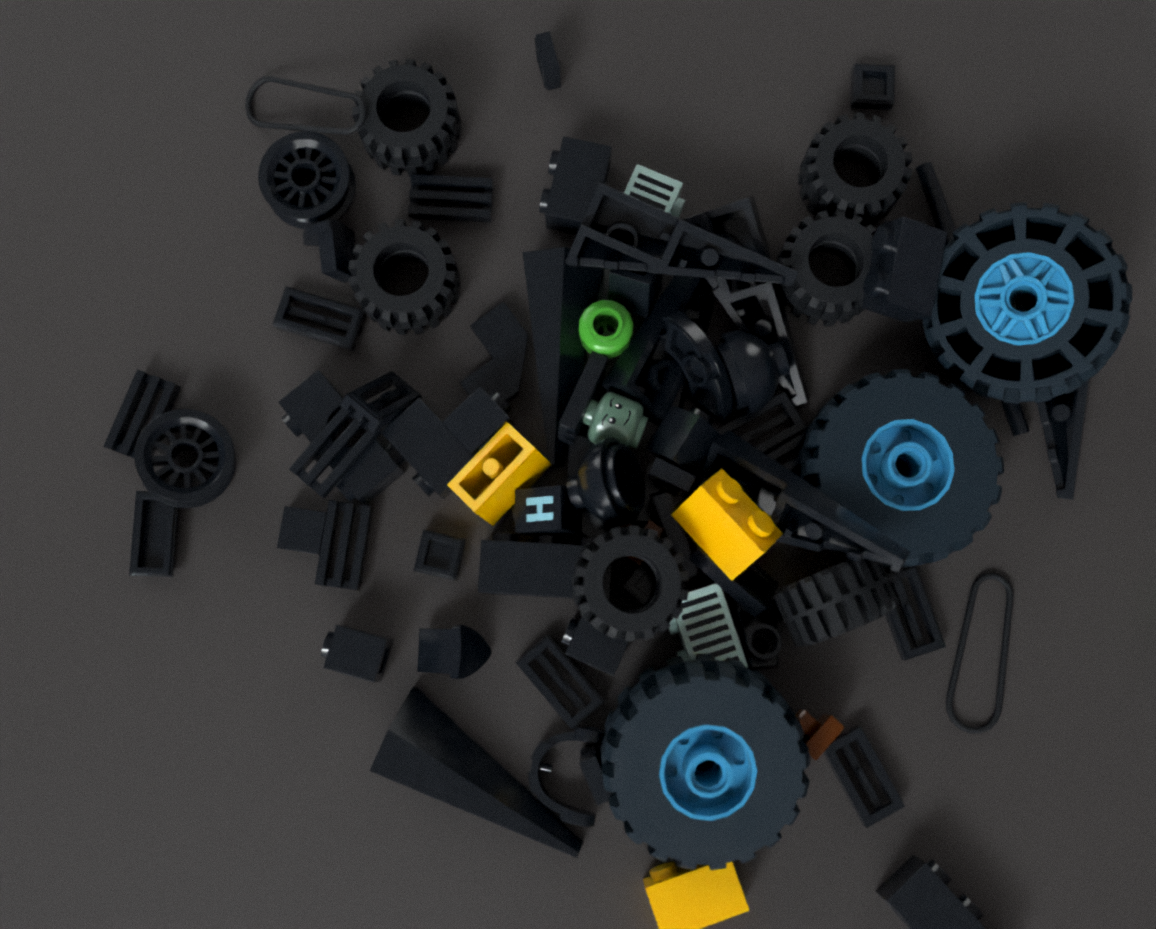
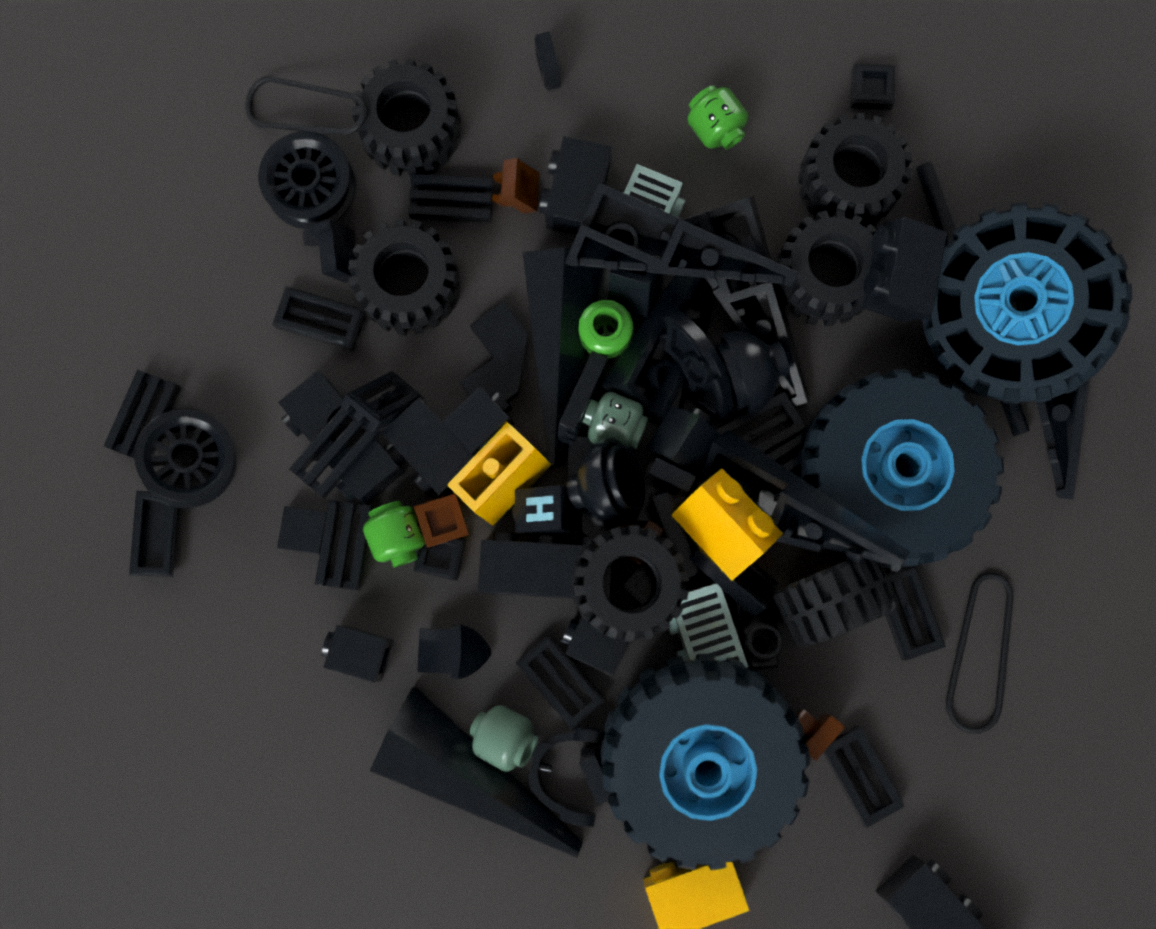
(394, 534): none -> bright green head
(441, 519): none -> reddish brown tile
(503, 738): none -> sand green head
(519, 186): none -> reddish brown tile
(717, 117): none -> bright green head

